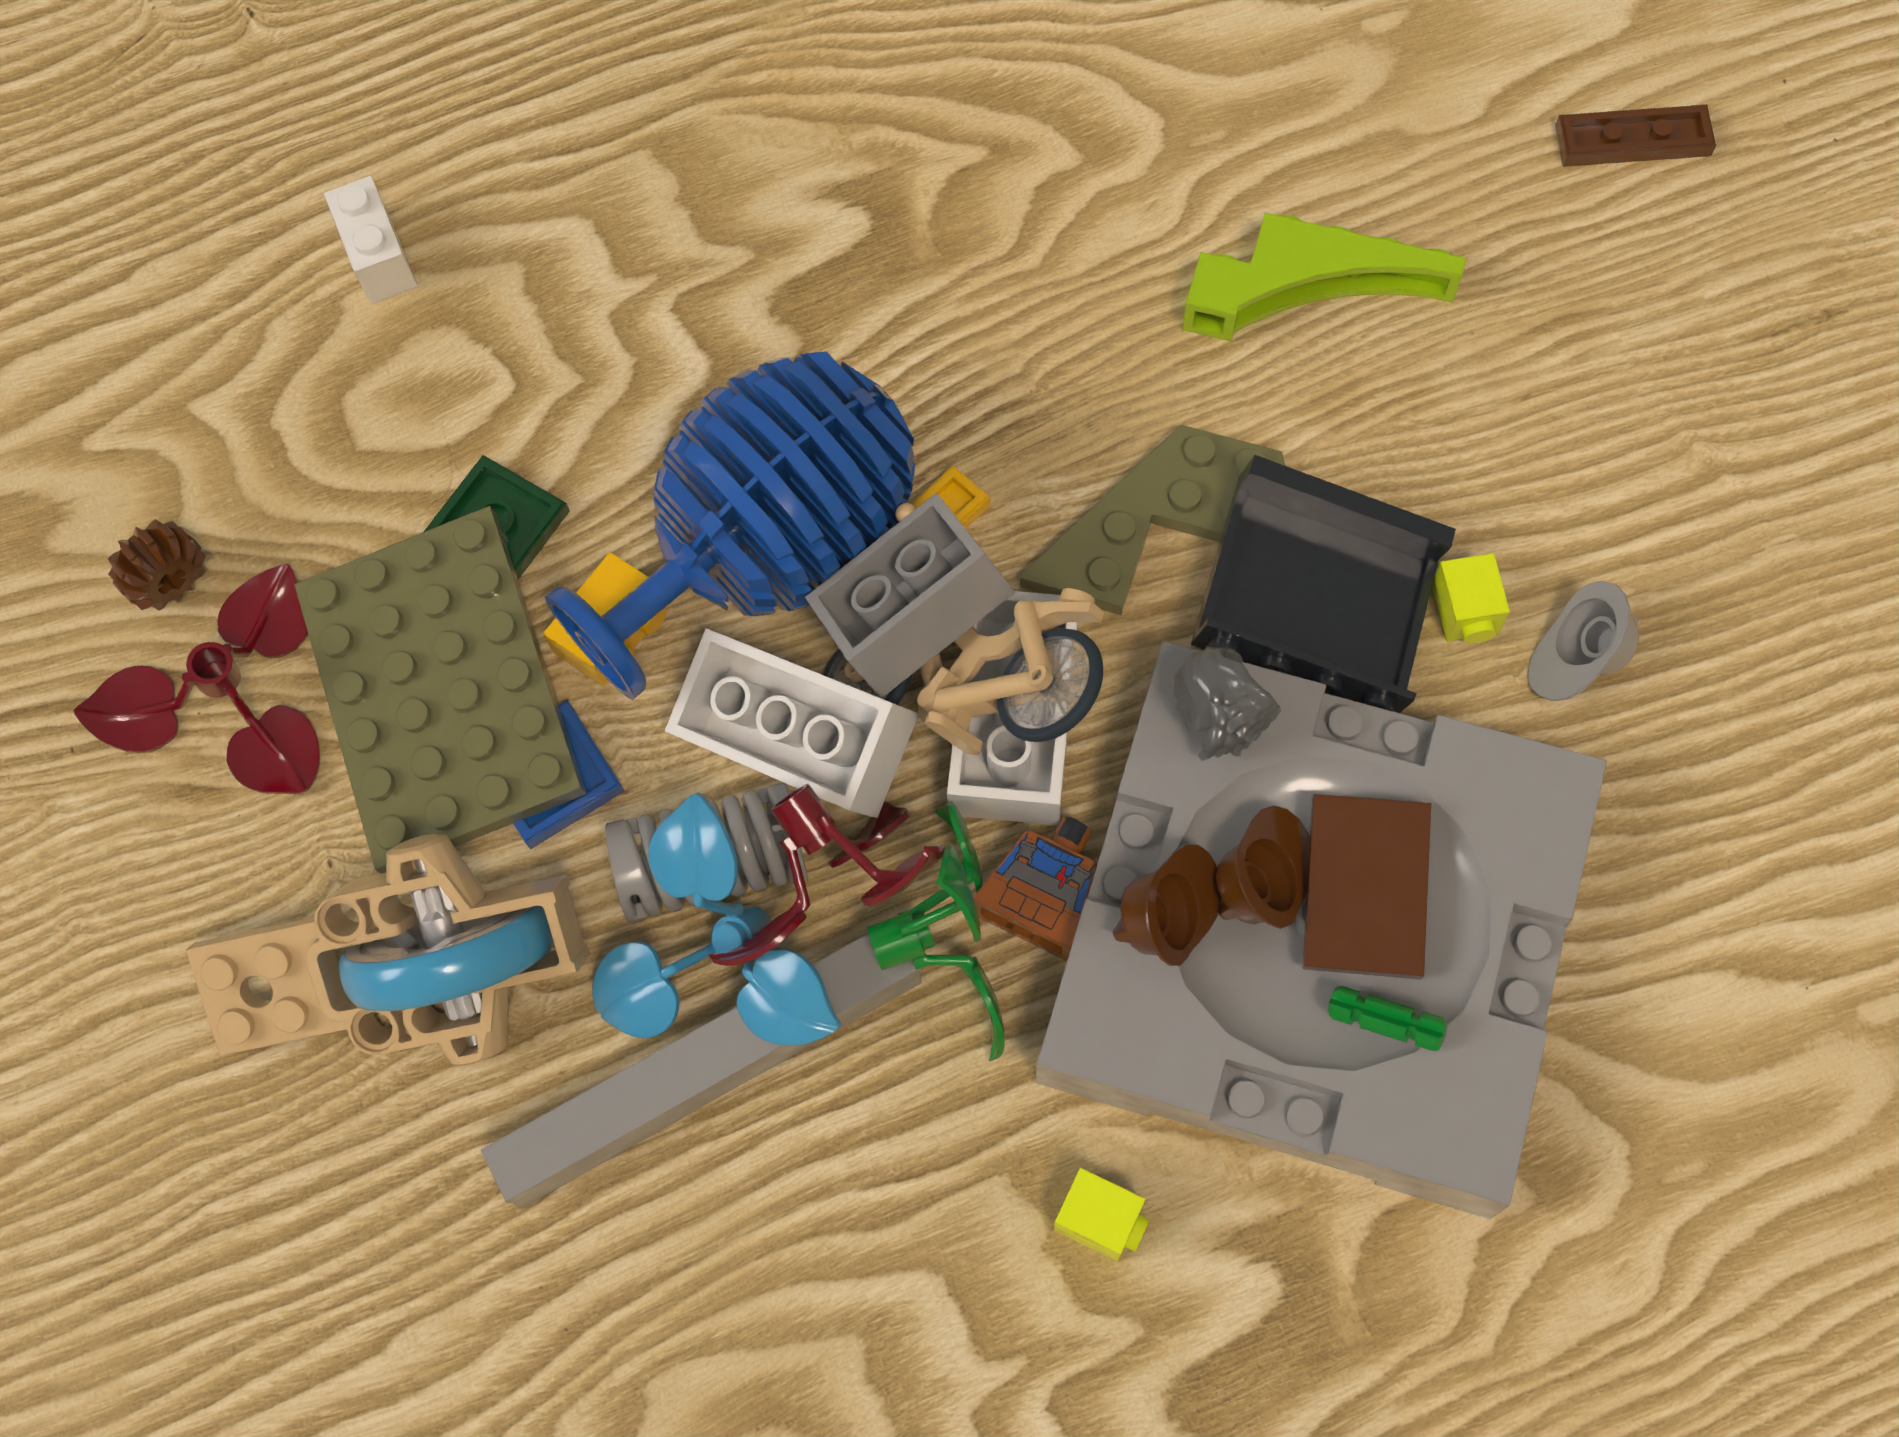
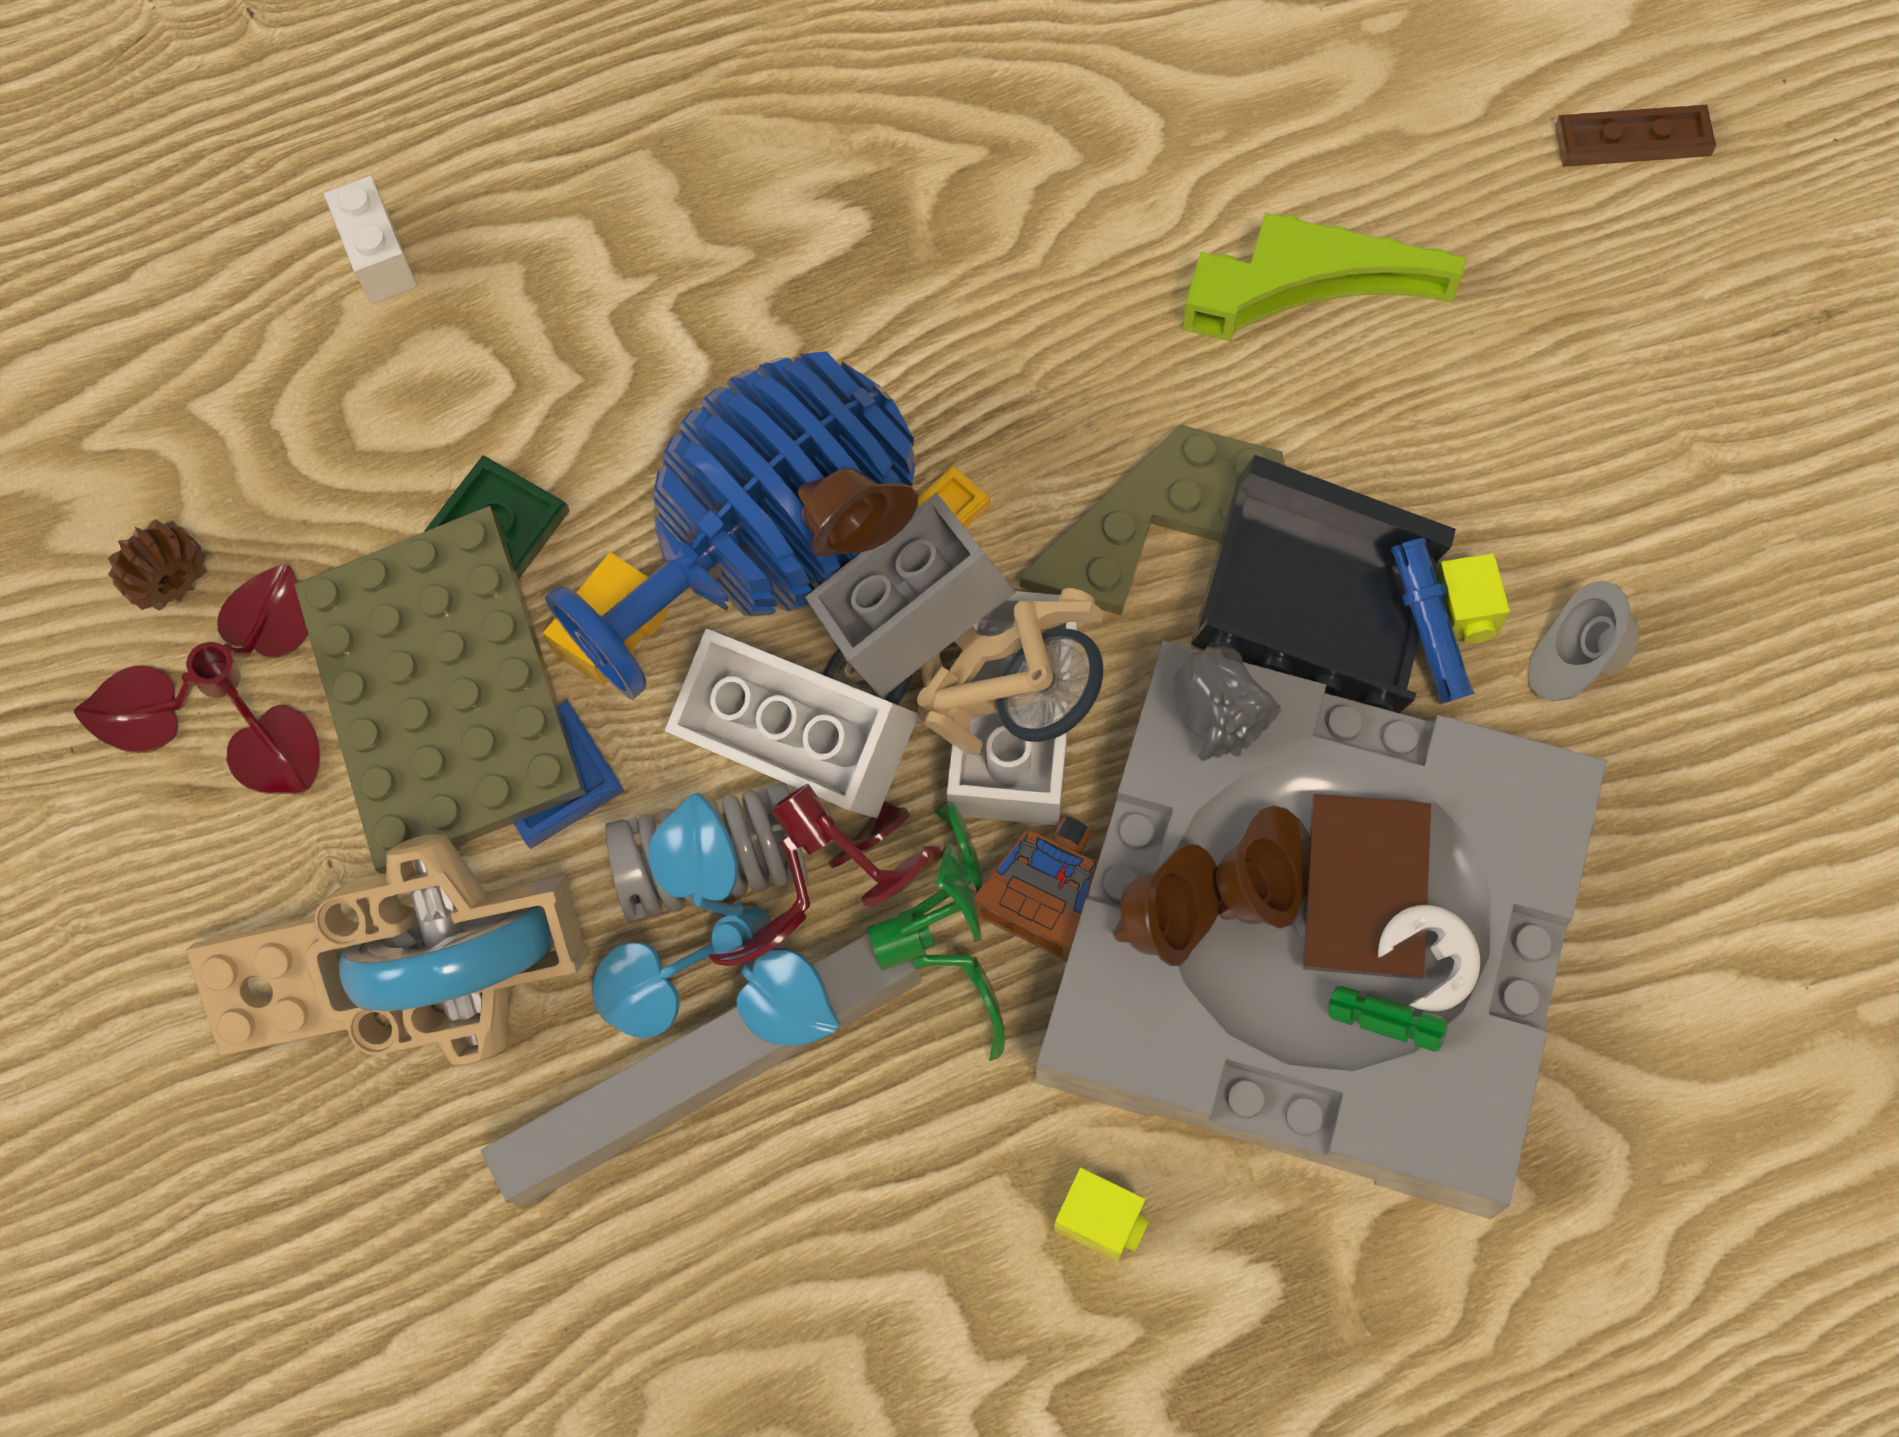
(854, 512): none -> reddish brown piece
(1432, 620): none -> blue pin
(1453, 940): none -> white head

